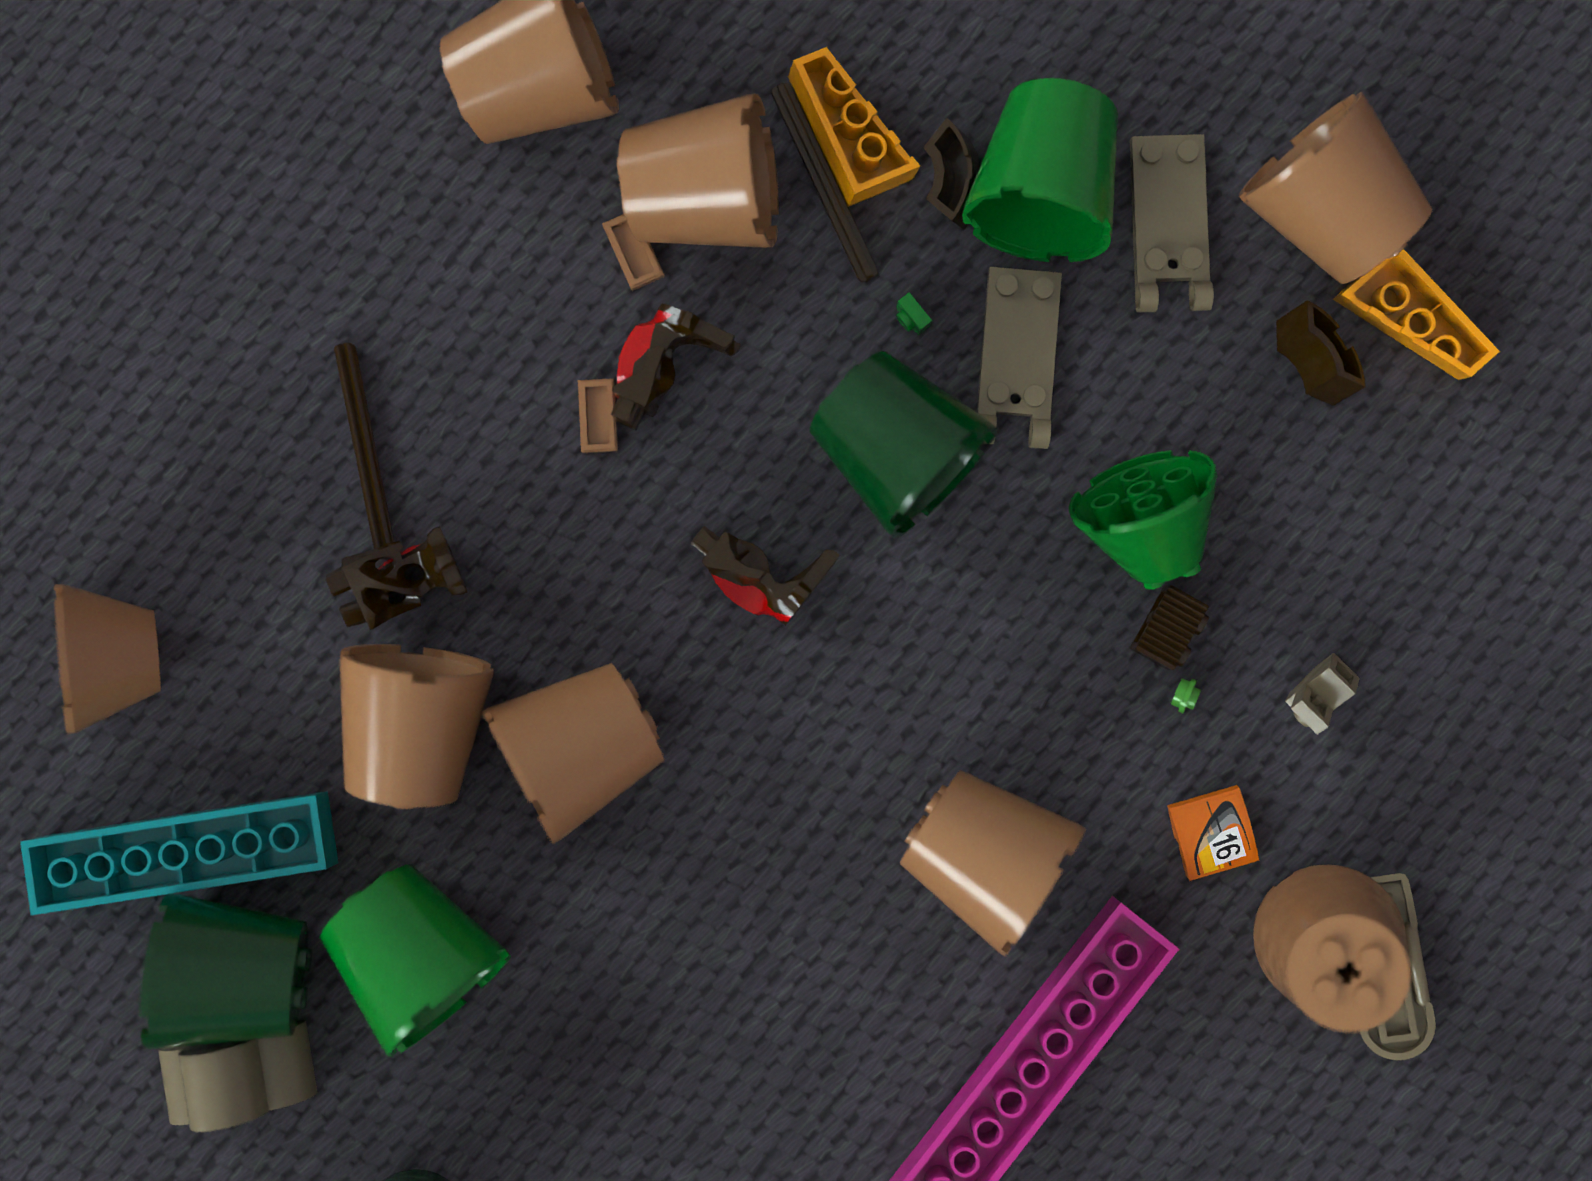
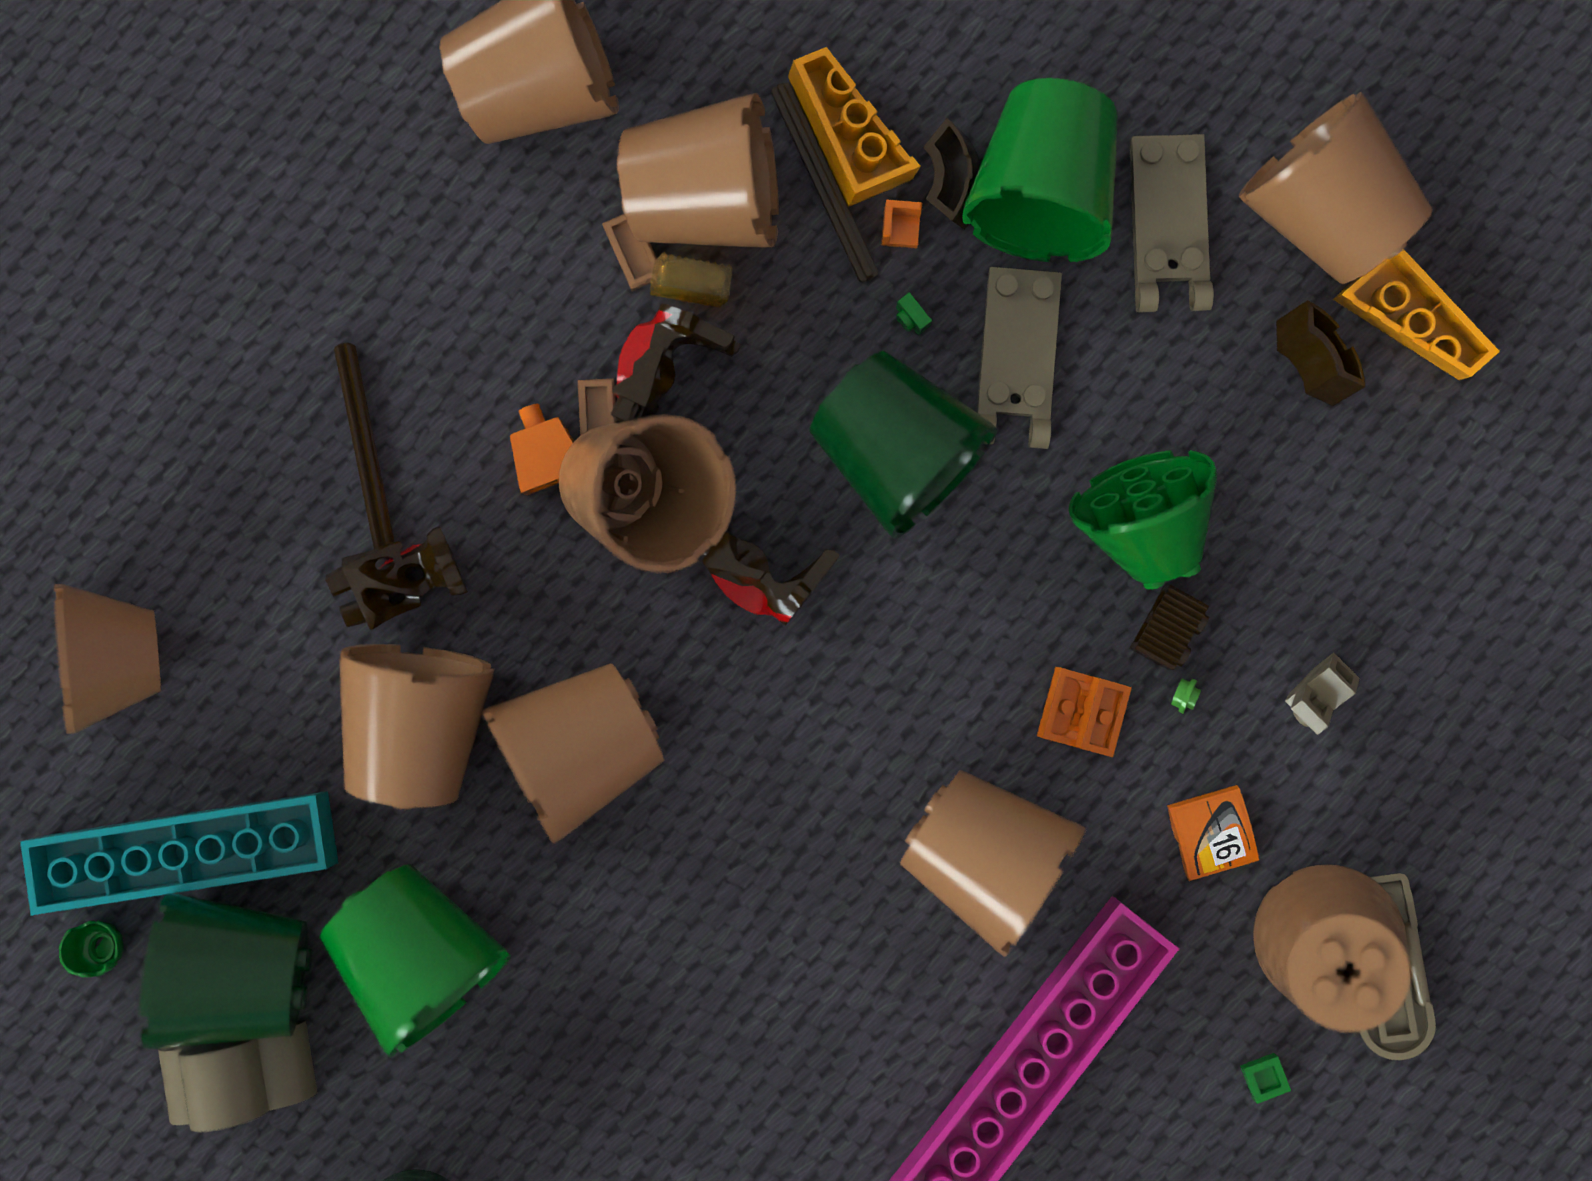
(79, 953): none -> green hair
(539, 450): none -> orange torso
(670, 495): none -> medium nougat cone
(691, 280): none -> clear yellow brick
(901, 223): none -> orange panel
(1084, 711): none -> orange slope
(1265, 1078): none -> green plate

